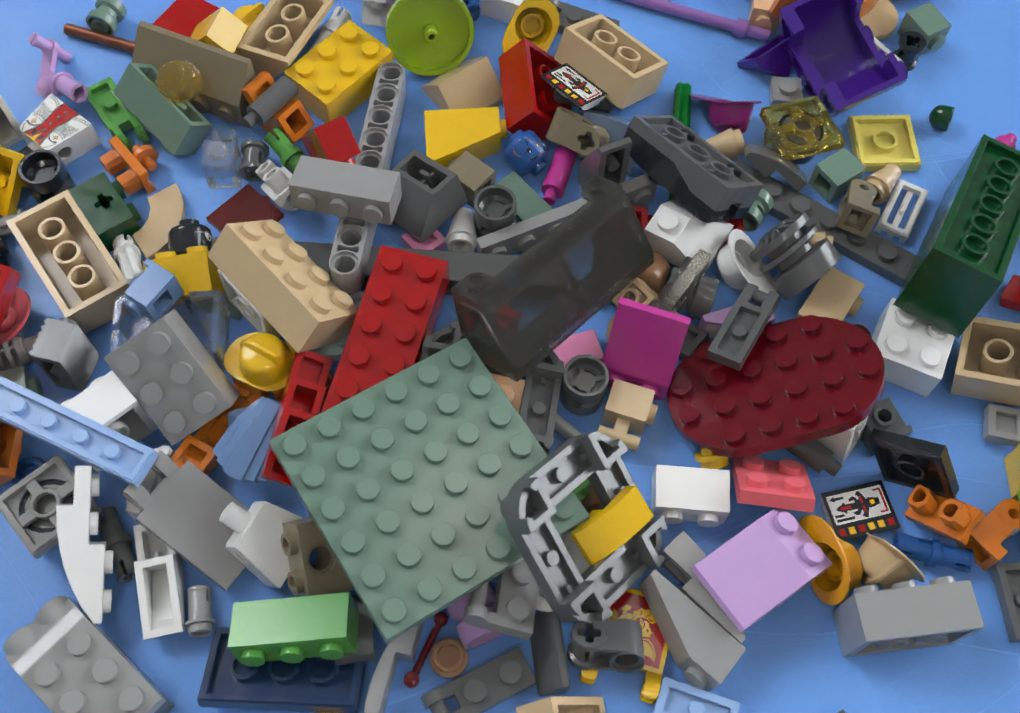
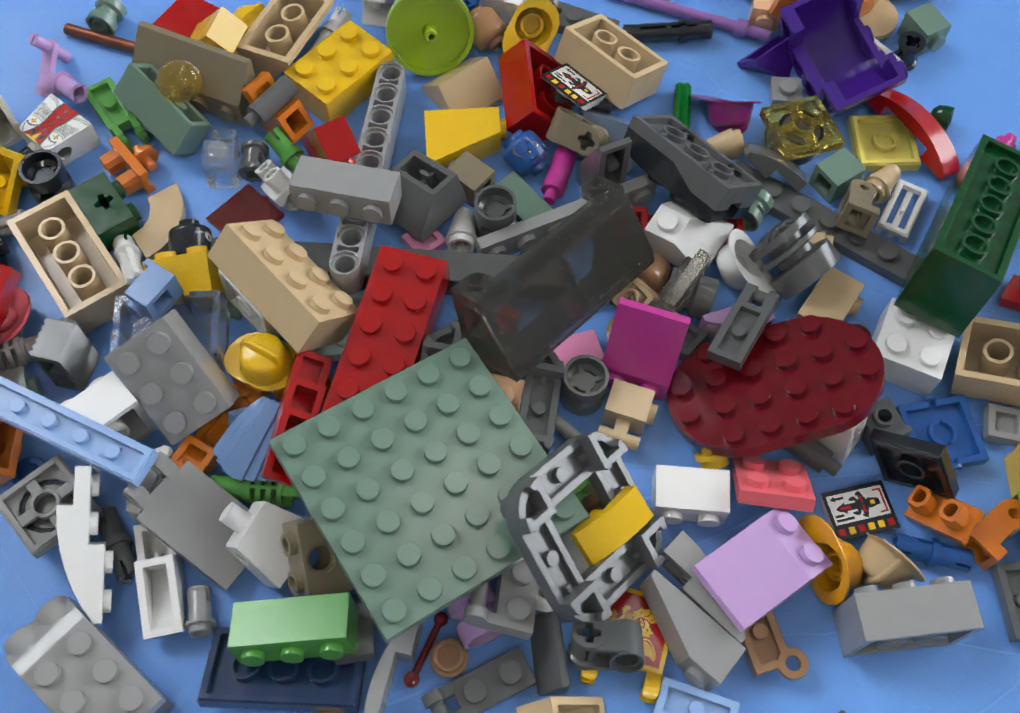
(250, 491): none -> bright green hinge
(488, 29): none -> medium nougat head
(674, 31): none -> black pin
(768, 651): none -> medium nougat hinge
(940, 153): none -> red slope
(947, 423): none -> blue plate

